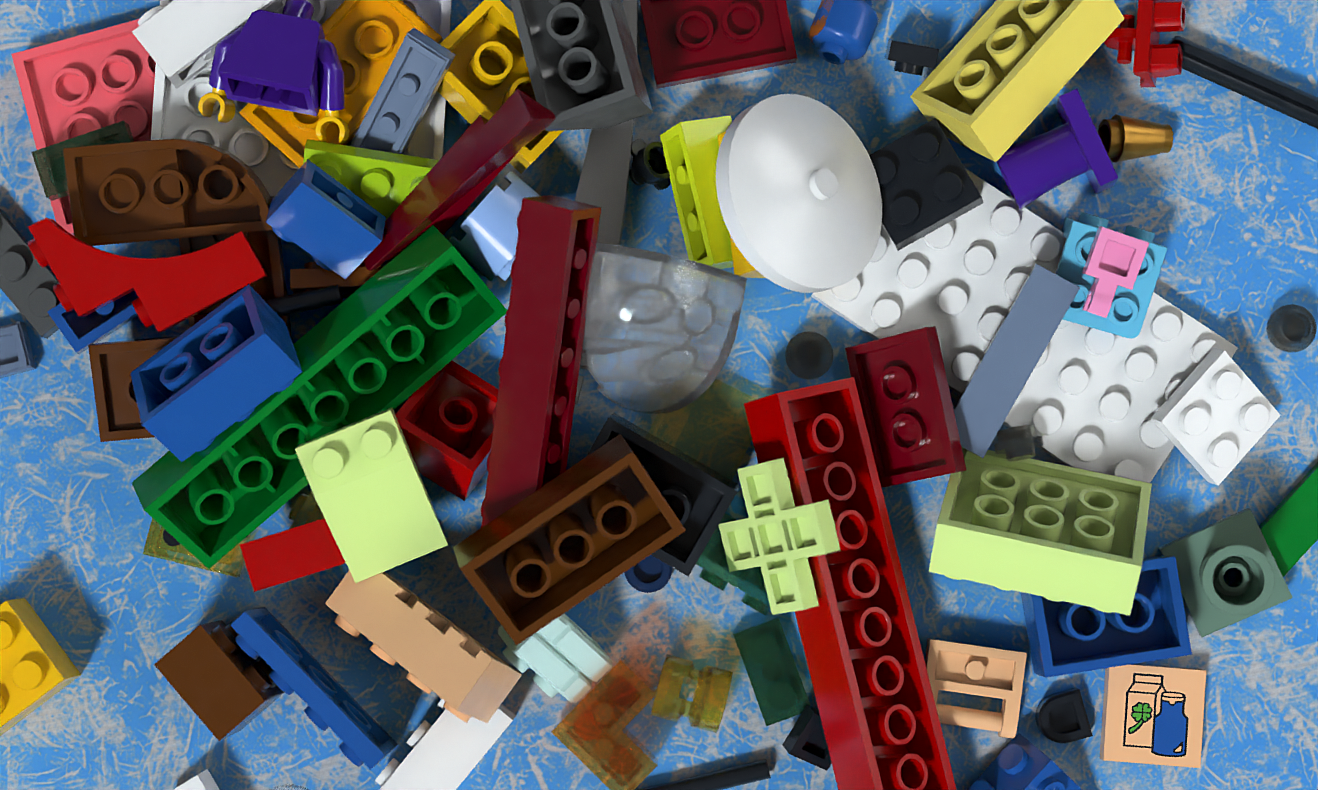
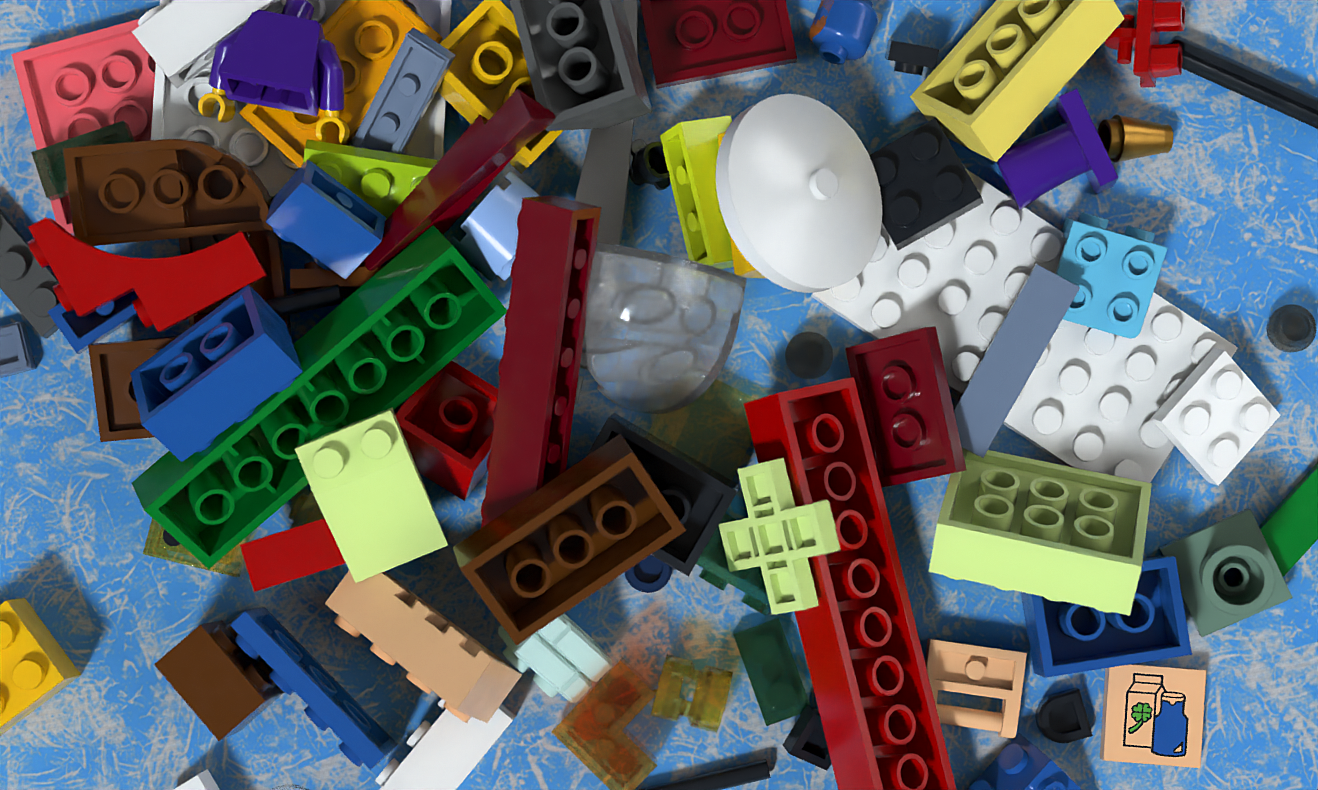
(1018, 442): clear smoke plate -> none
(1114, 263): bright pink plate -> none

